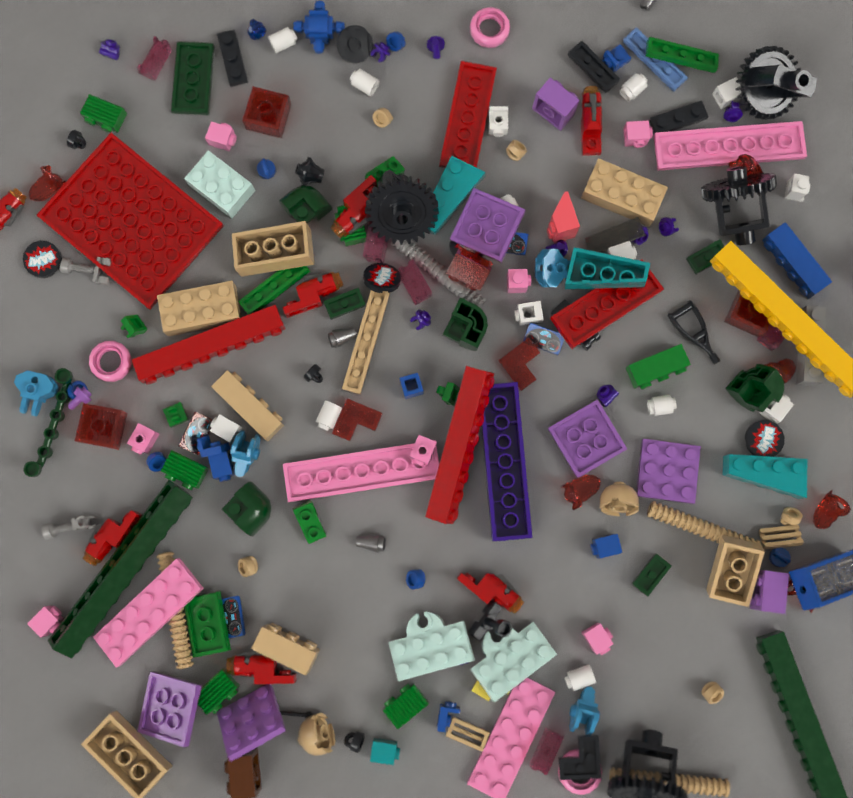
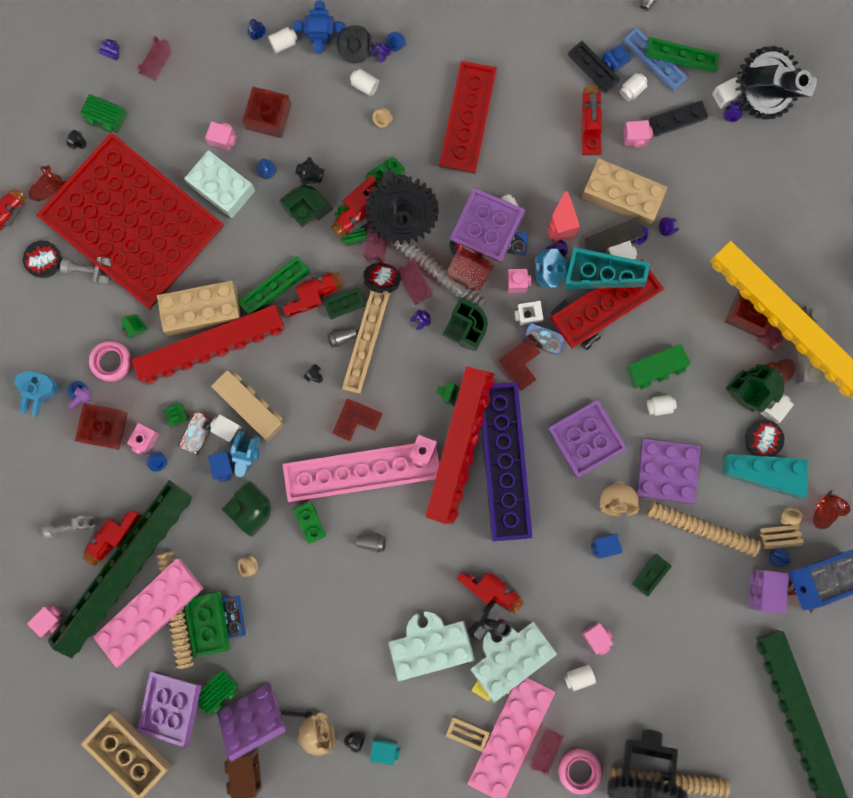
(33, 468): dark green bar -> none
(185, 470): green brick -> none
(192, 78): dark green tile -> none
(207, 448): blue bracket -> none
(232, 58): black plate -> none
(260, 666): red plate -> none
(272, 248): tan brick -> none
(286, 648): tan brick -> none
(328, 415): white brick -> none
(405, 705): green brick -> none
(411, 386): blue brick -> none
(415, 579): blue tile -> none
(435, 44): dark purple plate -> none
(443, 717): blue bracket -> none
(454, 187): teal wedge -> none
(490, 41): bright pink wheel -> none
(498, 113): white brick -> none
(517, 149): tan tile -> none
(555, 103): medium lavender brick -> none
(581, 489): clear red piece -> none
(584, 712): dark azure hinge -> none
(586, 764): black plate -> none
(607, 394): dark purple plate -> none
(698, 336): black piece -> none
(701, 259): dark green plate -> none
(712, 692): tan tile -> none
(725, 144): bright pink plate -> none
(735, 570): tan brick -> none
(738, 185): black piece -> none
(748, 161): clear red piece -> none
(796, 260): blue brick -> none
(797, 187): white brick -> none

